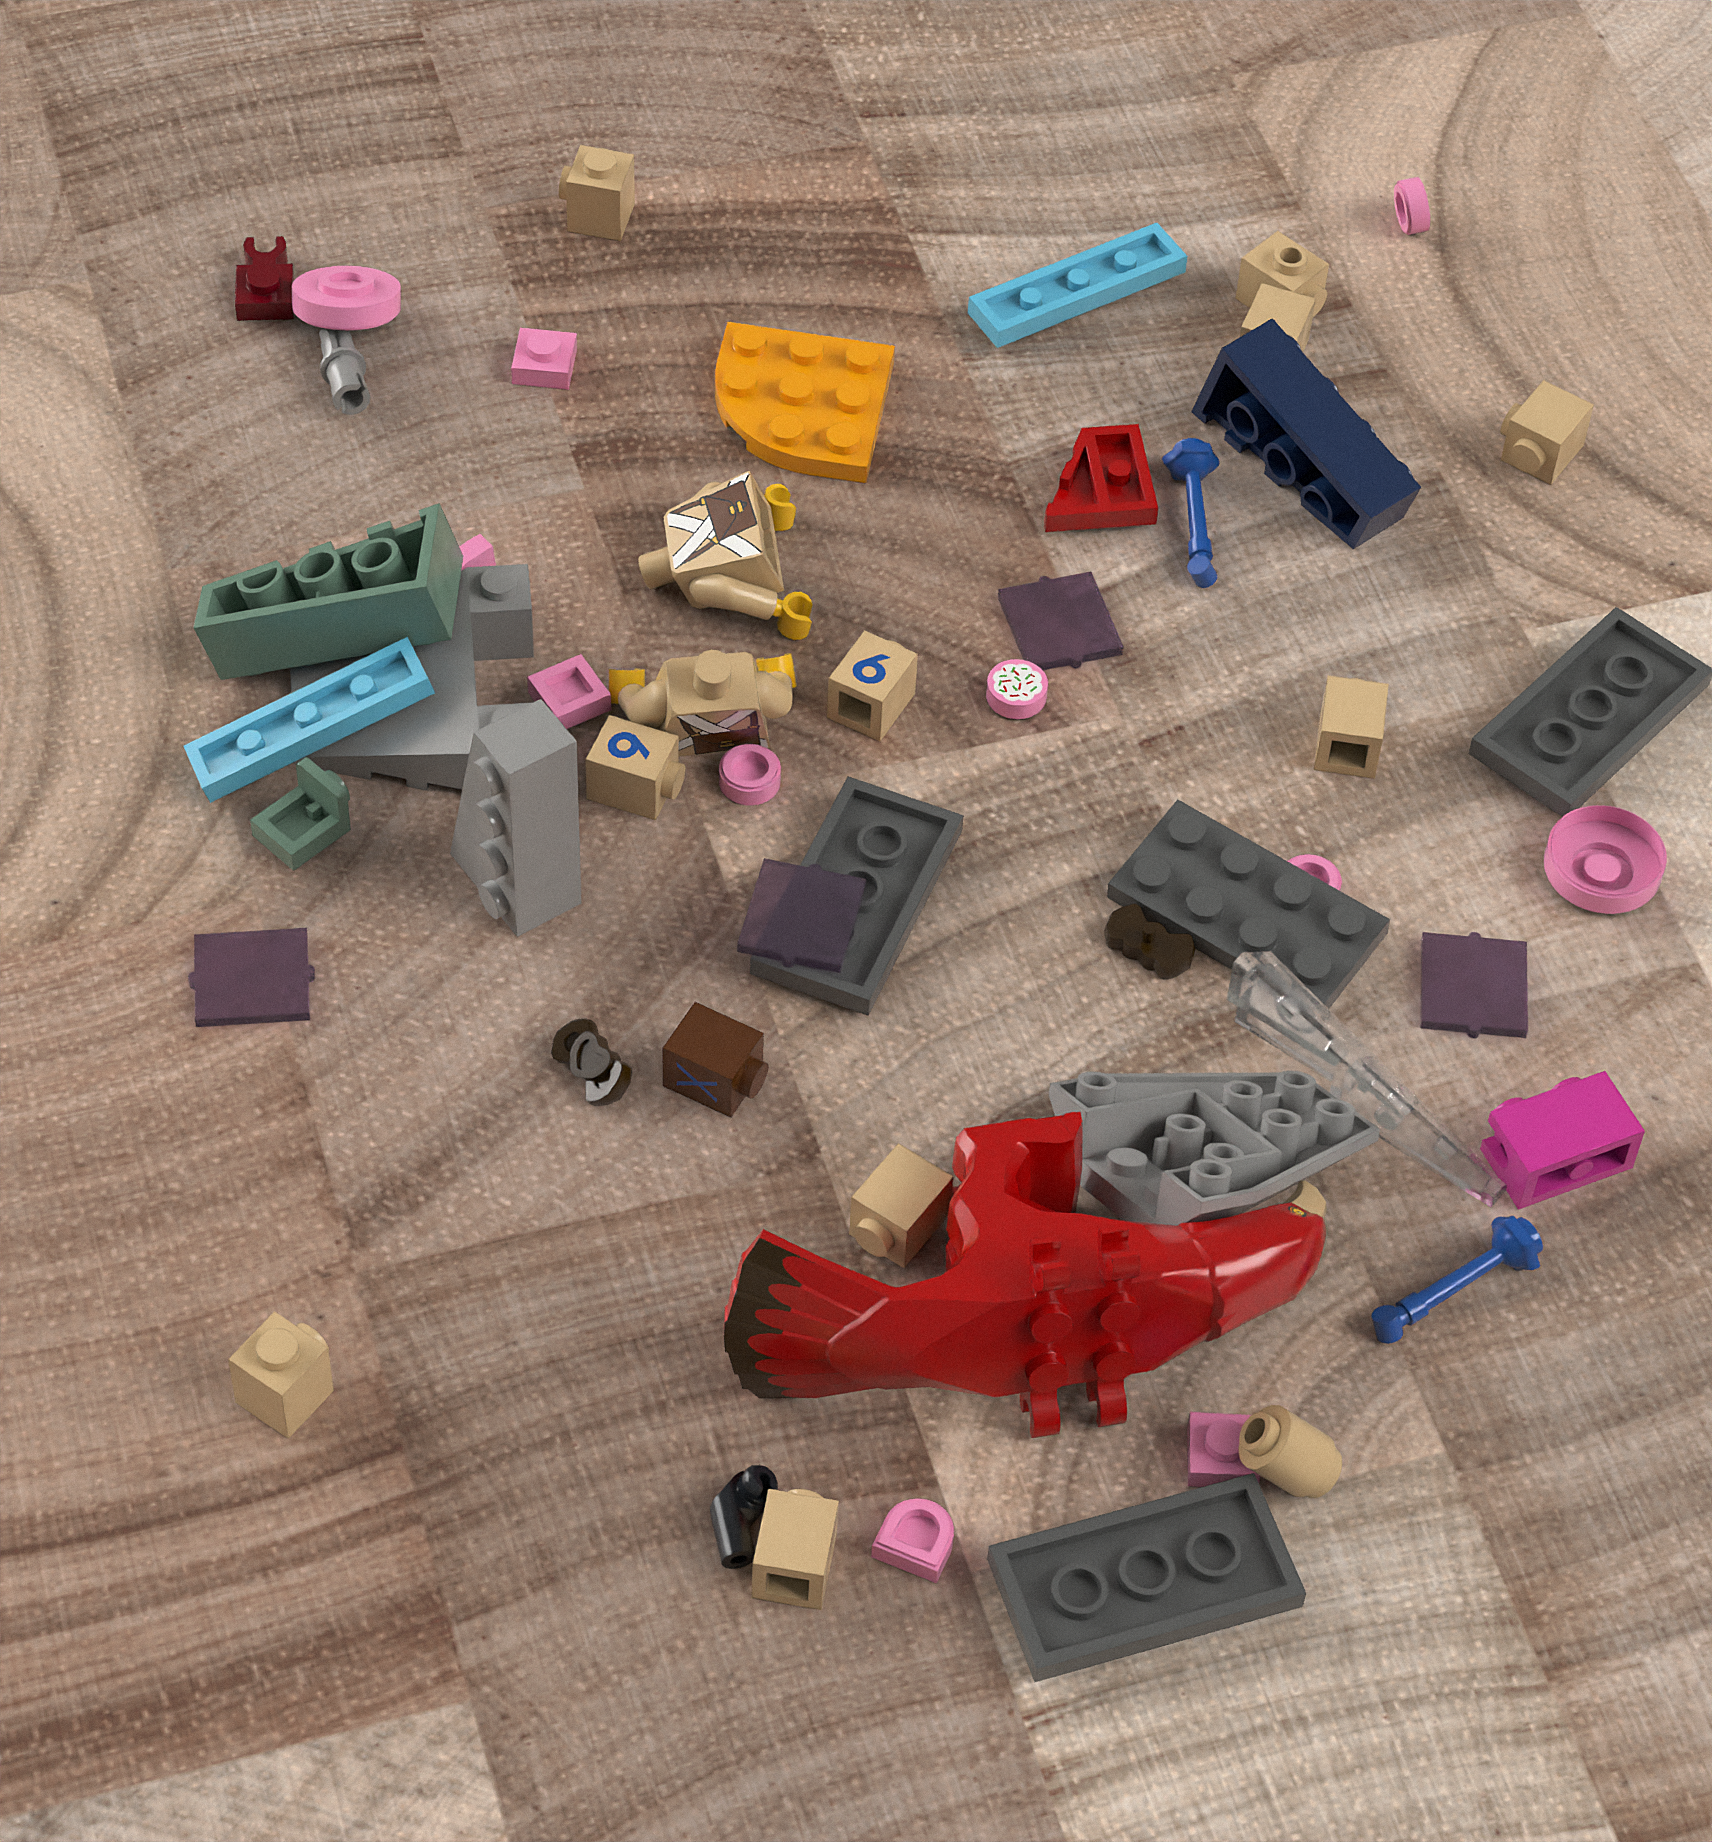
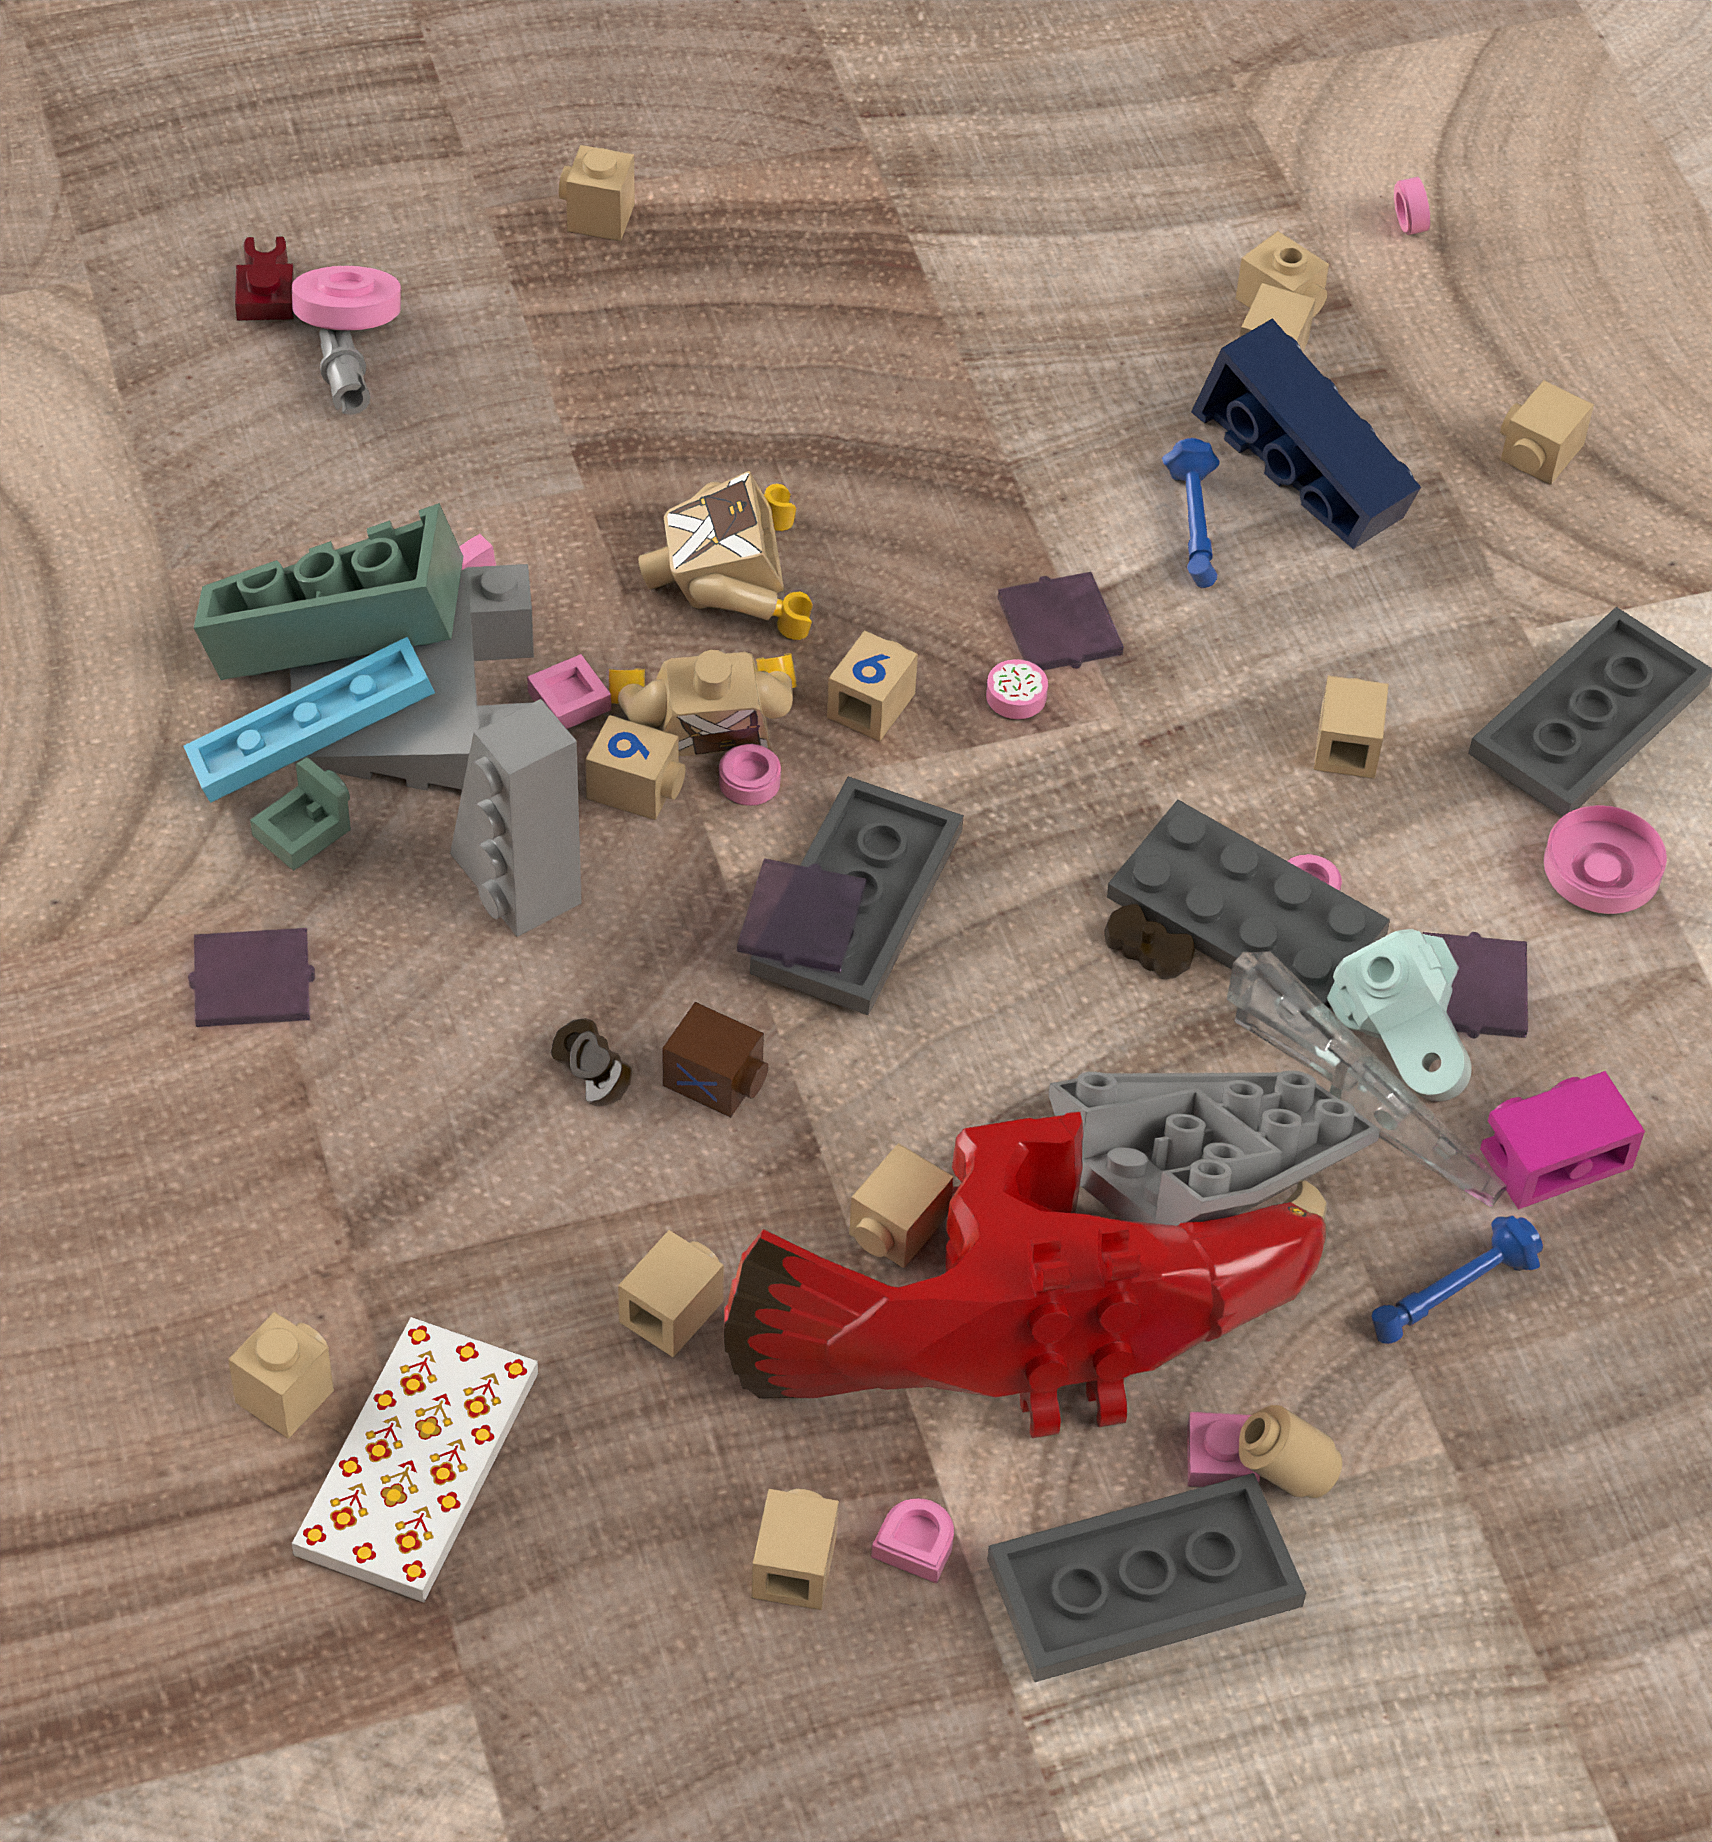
(415, 1459): none -> white tile
(544, 358): bright pink plate -> none
(671, 1292): none -> tan brick
(736, 1510): black arm -> none
(804, 398): light orange plate -> none
(1077, 285): medium azure plate -> none
(1104, 483): red wing -> none
(1401, 996): none -> light aqua piece

